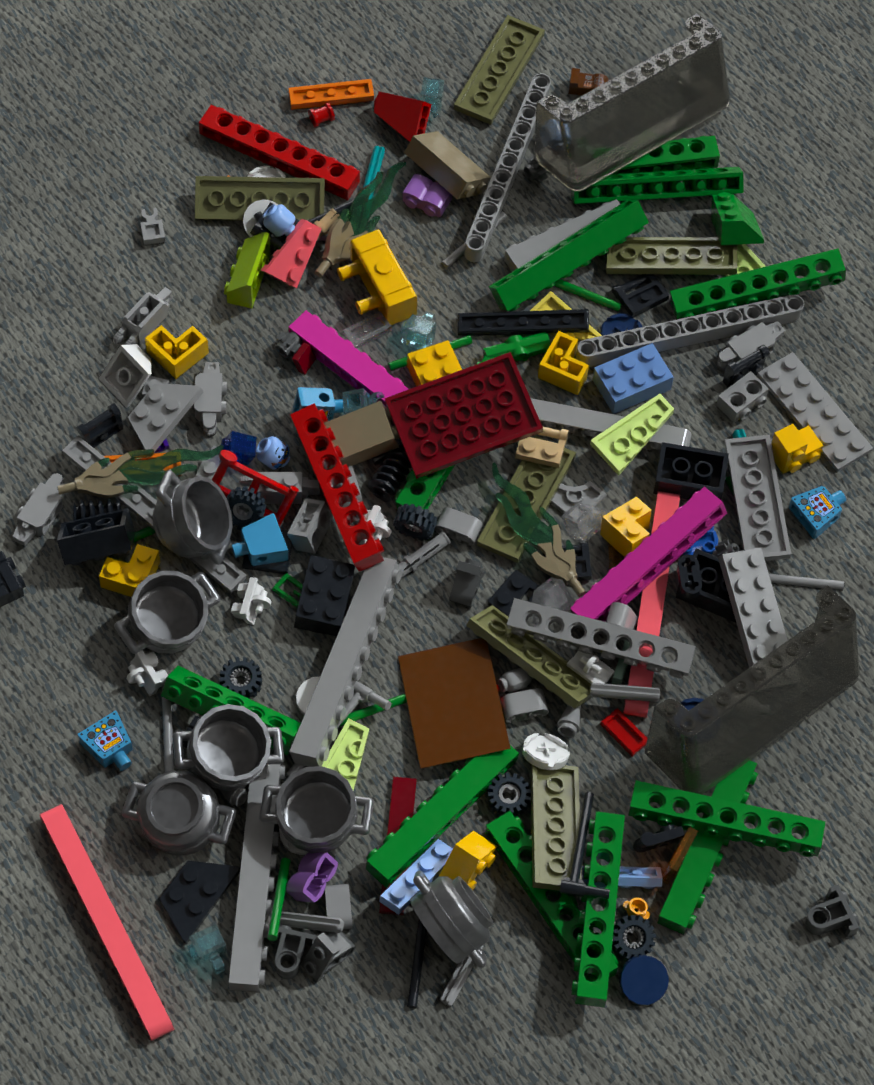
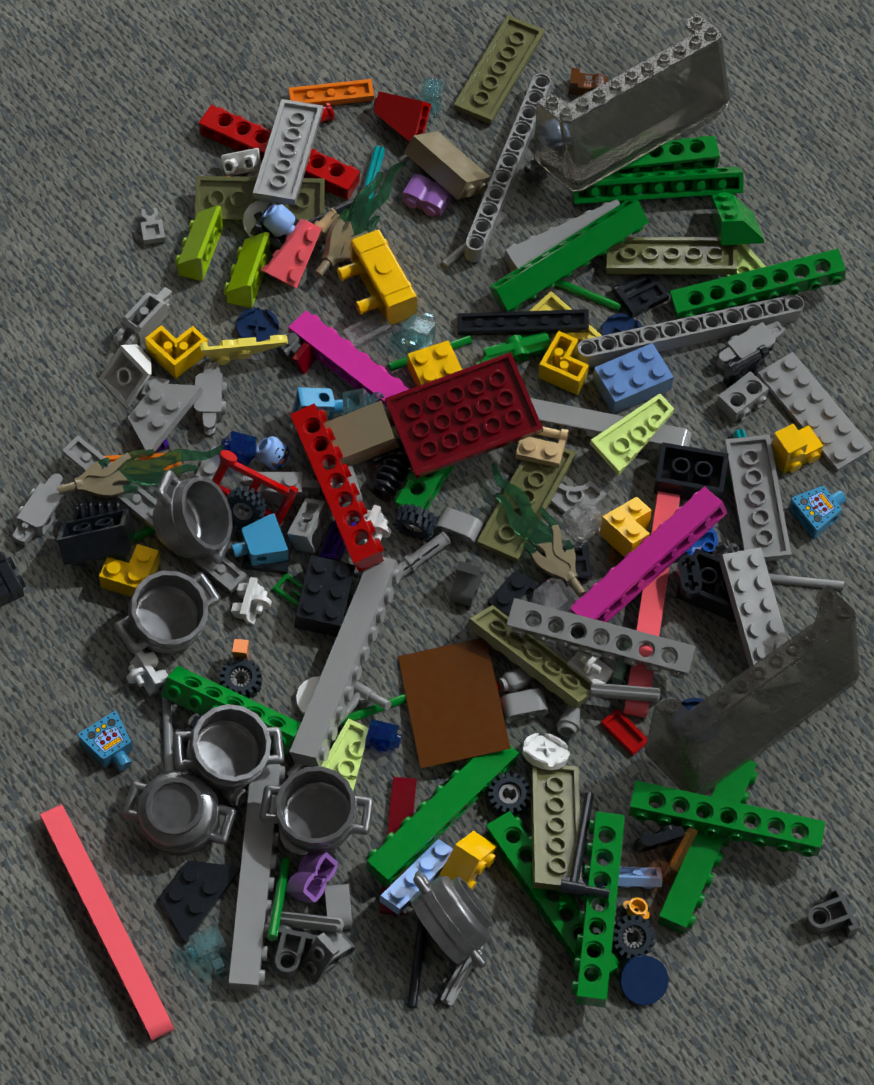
(102, 426): black plate -> none
(200, 244): none -> lime slope
(240, 348): none -> light yellow wing
(240, 649): none -> orange piece
(241, 162): none -> white hips
(257, 324): none -> dark blue tile
(288, 152): none -> light grey plate
(334, 545): none -> dark purple tile
(383, 736): none -> clear blue brick
(622, 615): light grey beam -> none

